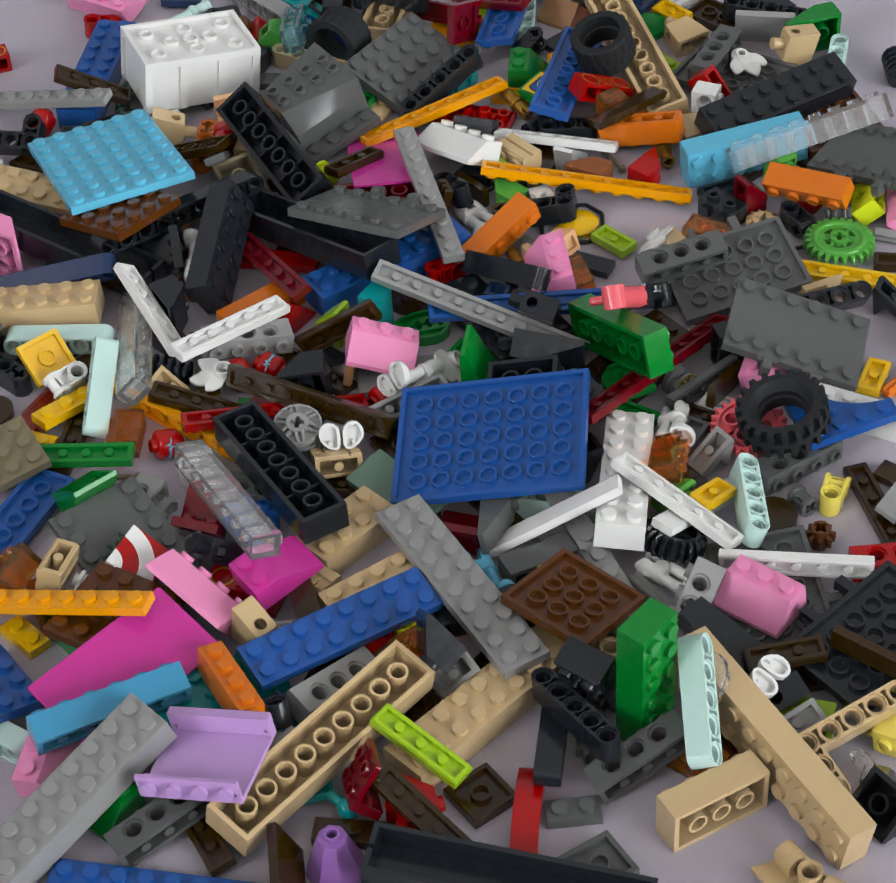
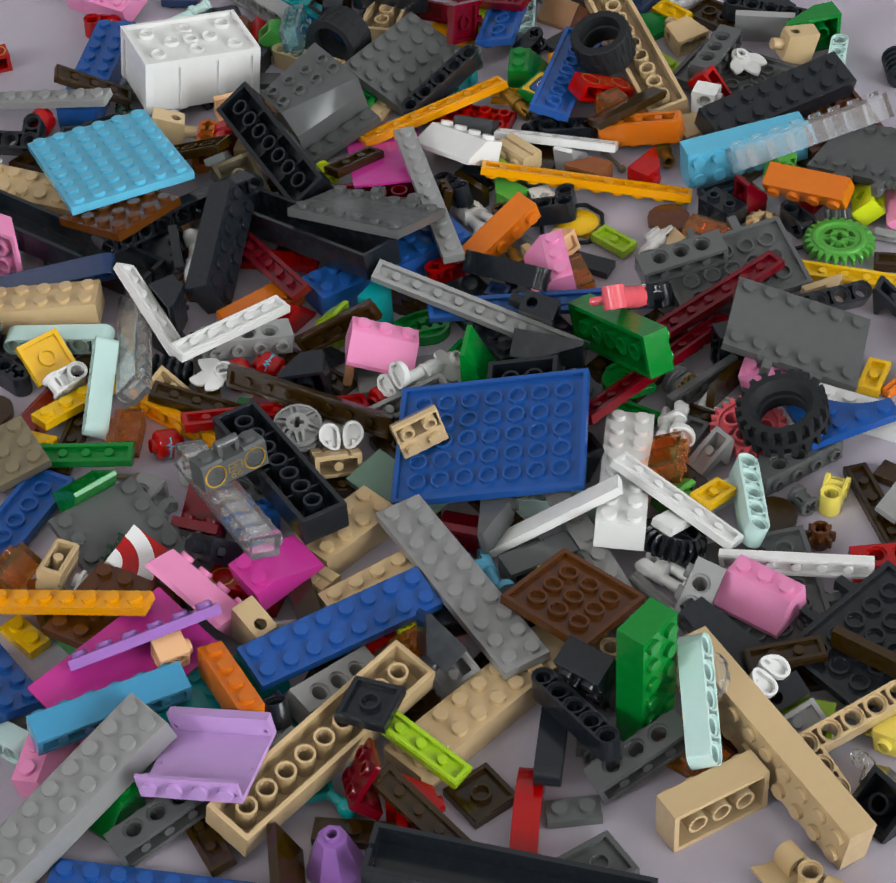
(155, 629): none -> medium lavender wing
(171, 649): none -> light nougat brick
(228, 460): none -> dark grey piece
(370, 704): none -> black tile
(419, 431): none -> tan slope
(668, 215): none -> reddish brown tile
(719, 293): none -> dark red plate

